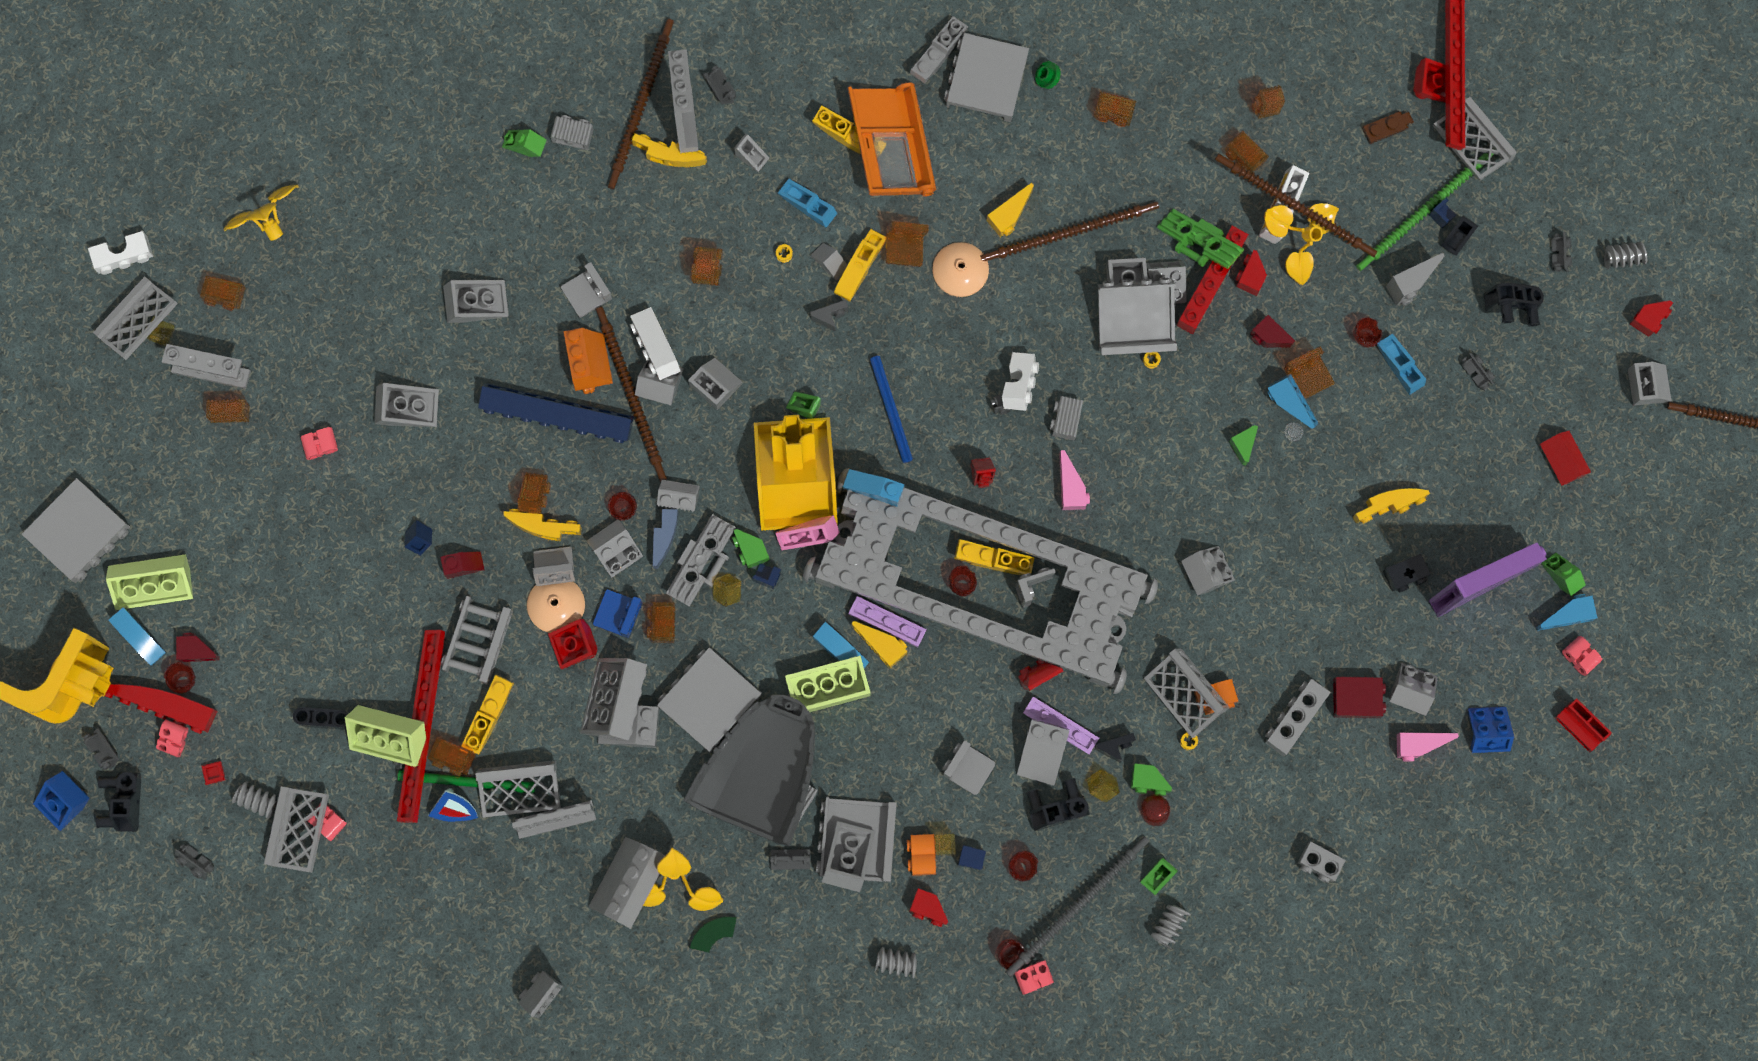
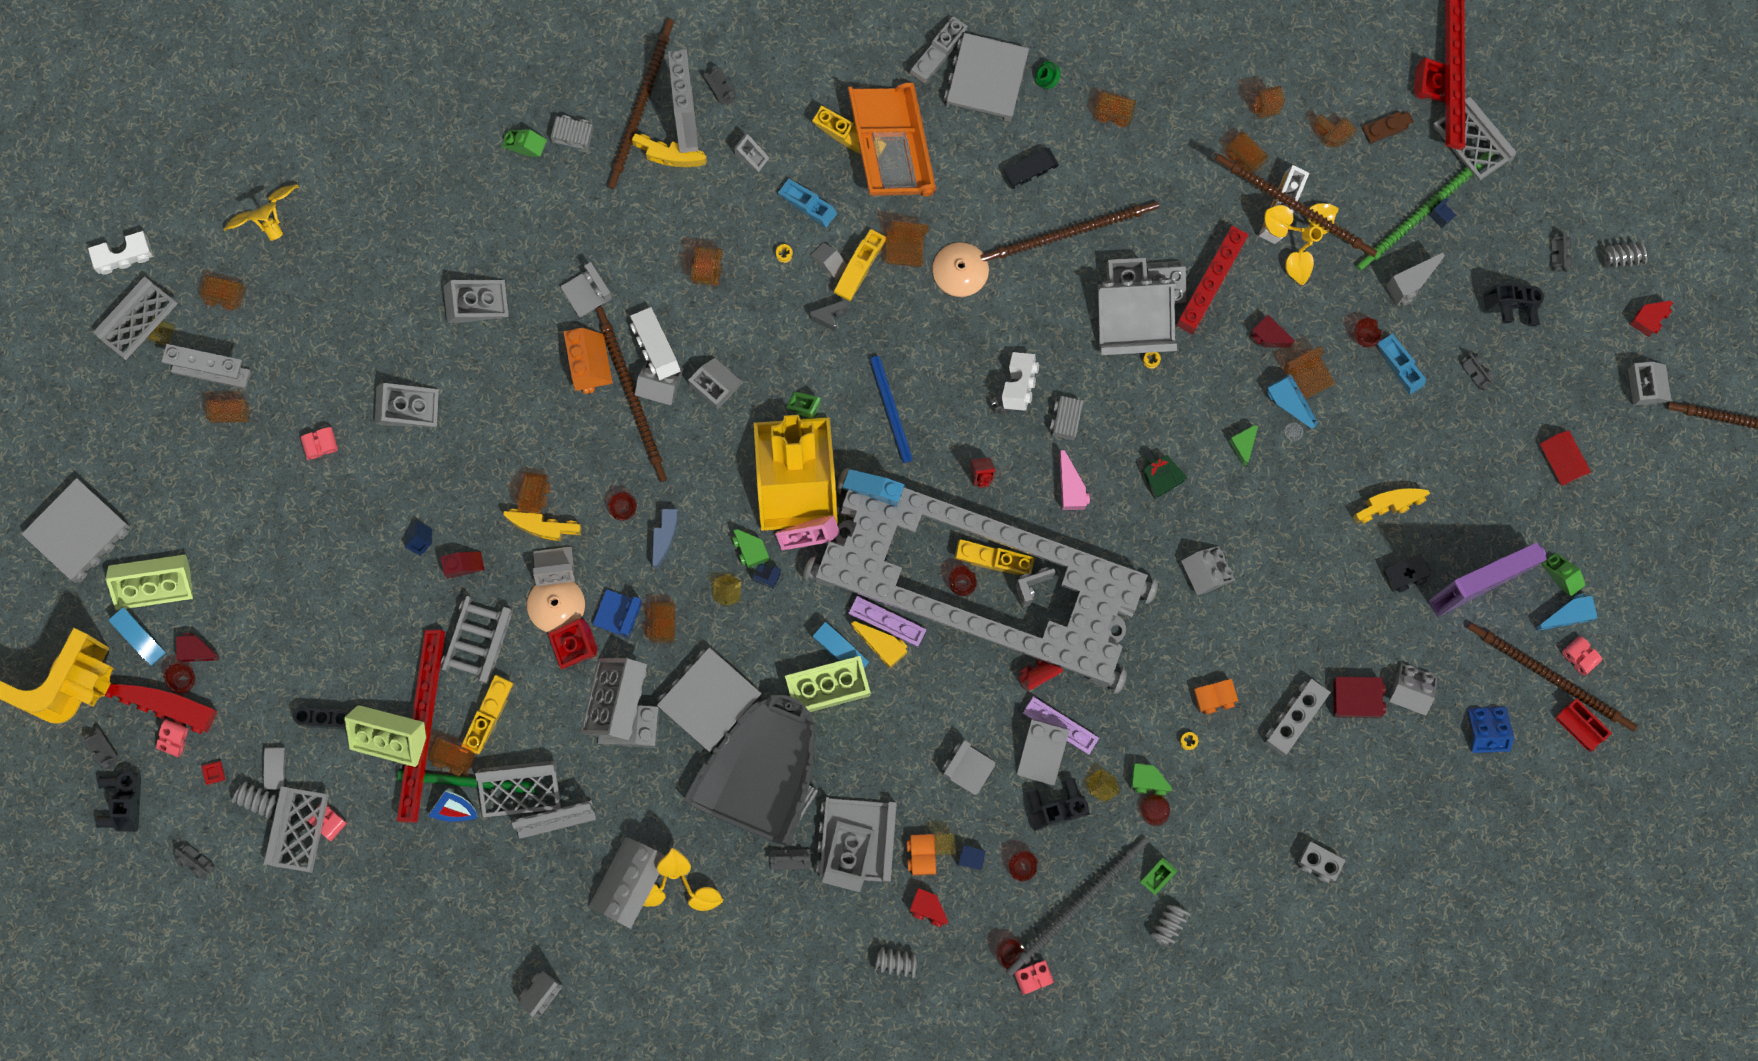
(60, 800): blue slope -> none
(274, 767): none -> light grey slope
(556, 412): dark blue brick -> none
(614, 548): light grey slope -> none
(678, 495): light grey brick -> none
(696, 557): light grey piece -> none
(712, 932): dark green tile -> none
(1006, 215): yellow slope -> none
(1030, 167): none -> black beam
(1110, 747): black slope -> none
(1162, 474): none -> dark green torso
(1200, 684): light grey fence -> none
(1204, 235): bright green piece -> none
(1253, 275): red slope -> none
(1335, 135): none -> clear orange brick
(1417, 744): bright pink slope -> none
(1459, 235): black slope -> none
(1615, 716): none -> reddish brown hose

